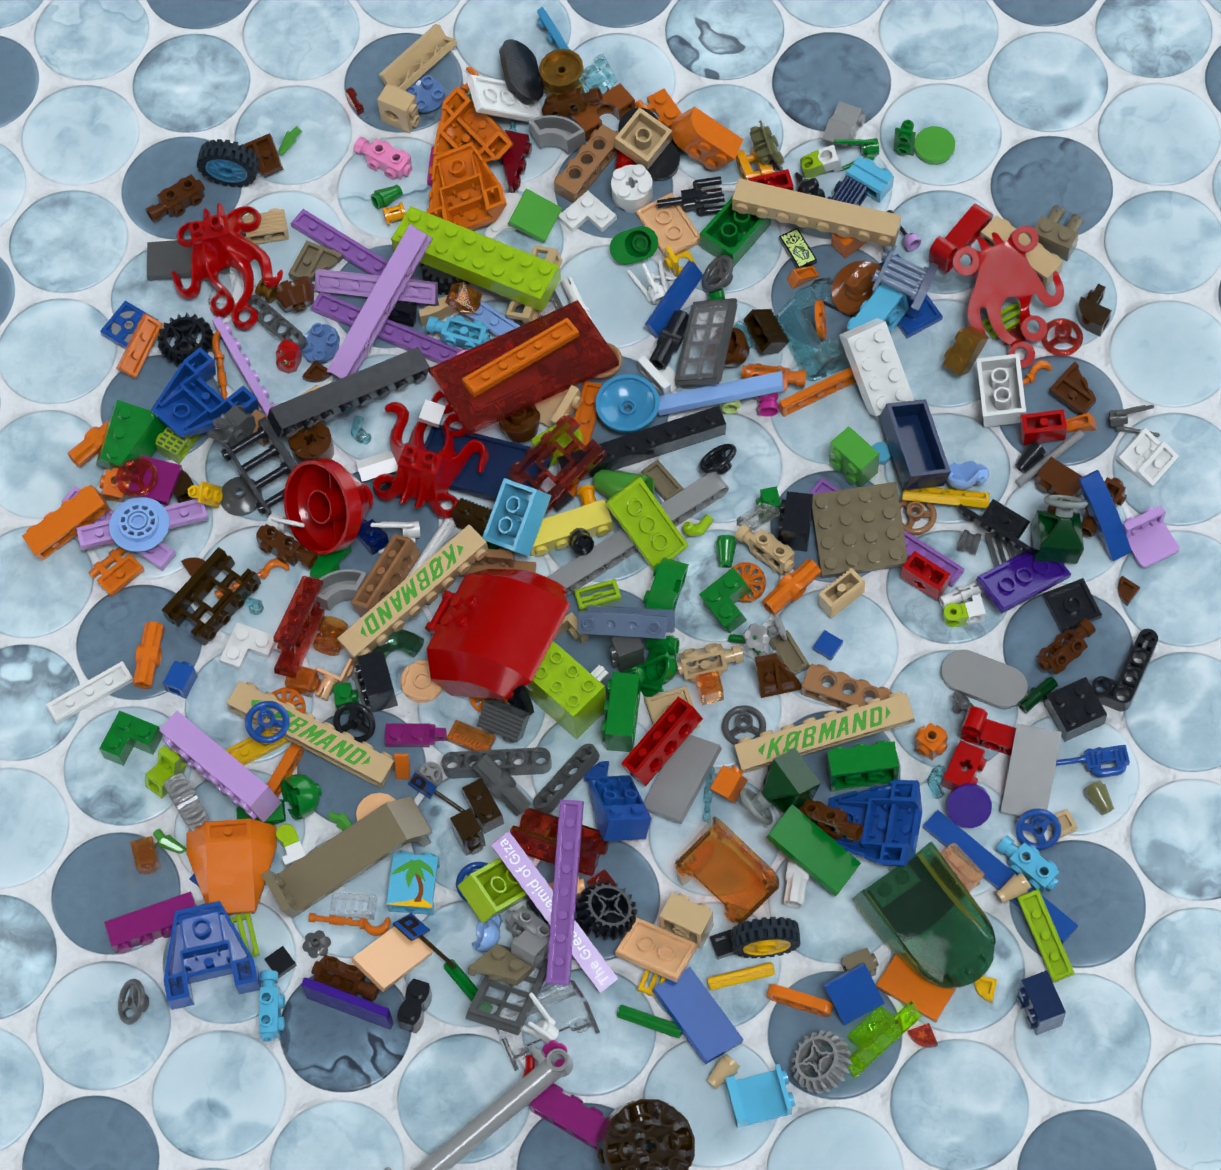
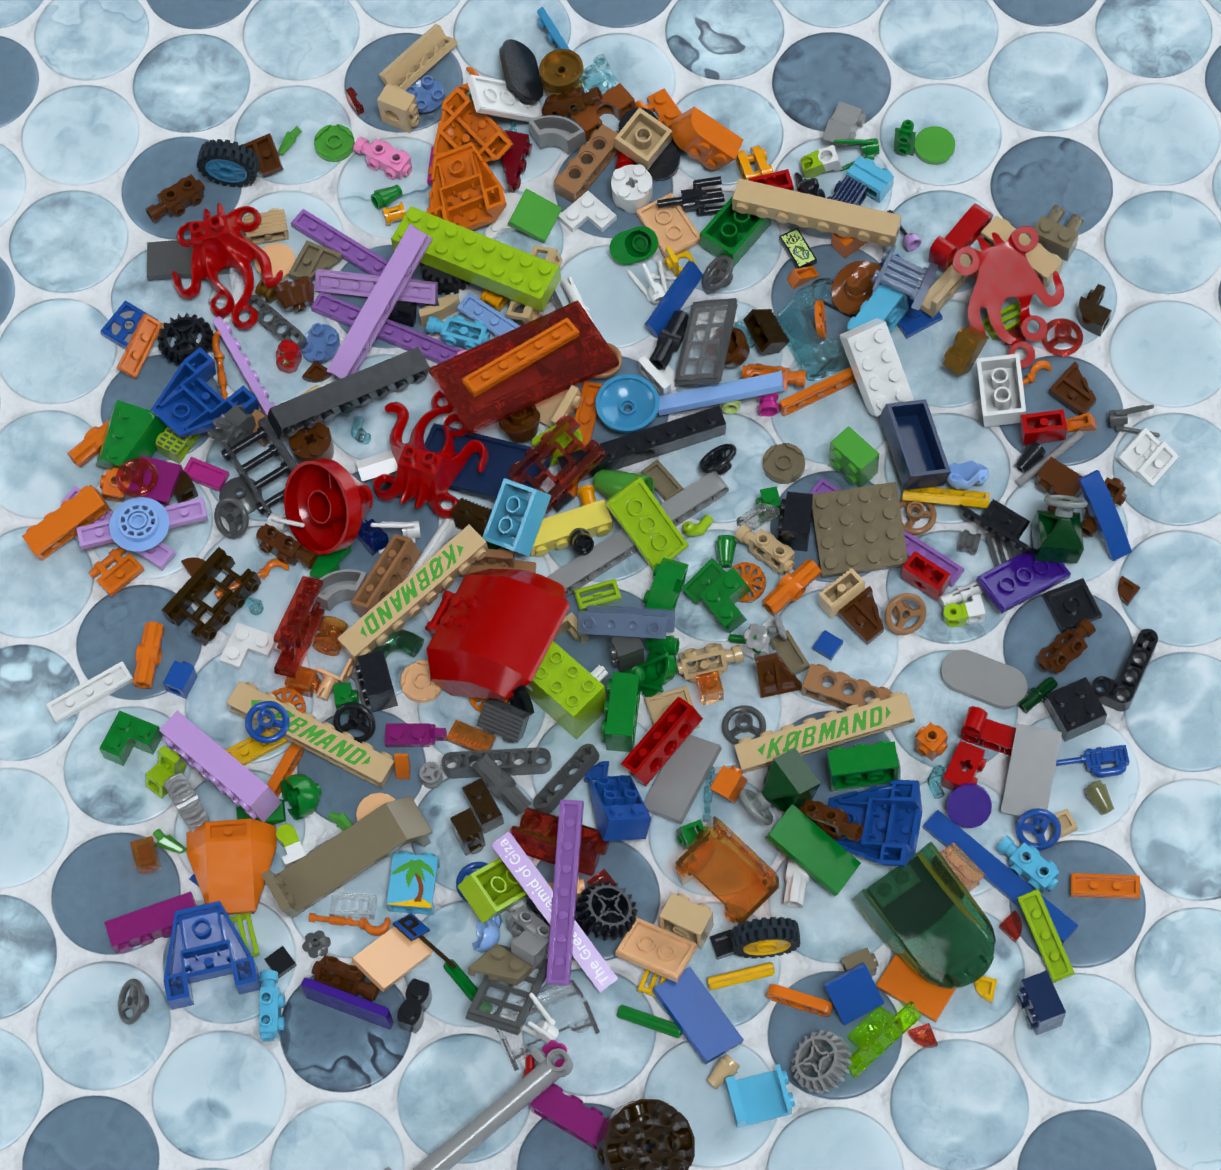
(206, 474): none -> dark pink tile
(206, 494): yellow hinge -> none
(234, 518): none -> dark grey piece
(281, 258): none -> light nougat tile
(334, 143): none -> bright green tile
(428, 788): piece -> none
(431, 413): white tile -> none
(464, 298): clear orange brick -> none
(494, 299): none -> light orange bush
(687, 833): none -> green brick
(702, 579): none -> green hinge
(719, 294): green hinge -> none
(766, 145): olive hinge -> none
(783, 463): none -> dark tan tile
(863, 616): none -> reddish brown wing
(884, 450): medium azure tile -> none
(898, 606): none -> medium nougat piece
(945, 288): none -> tan fence
(962, 702): dark grey plant -> none
(1012, 926): none -> clear red tile
(1014, 888): tan cone -> none
(1105, 886): none -> orange tile
(1150, 537): lavender bracket -> none

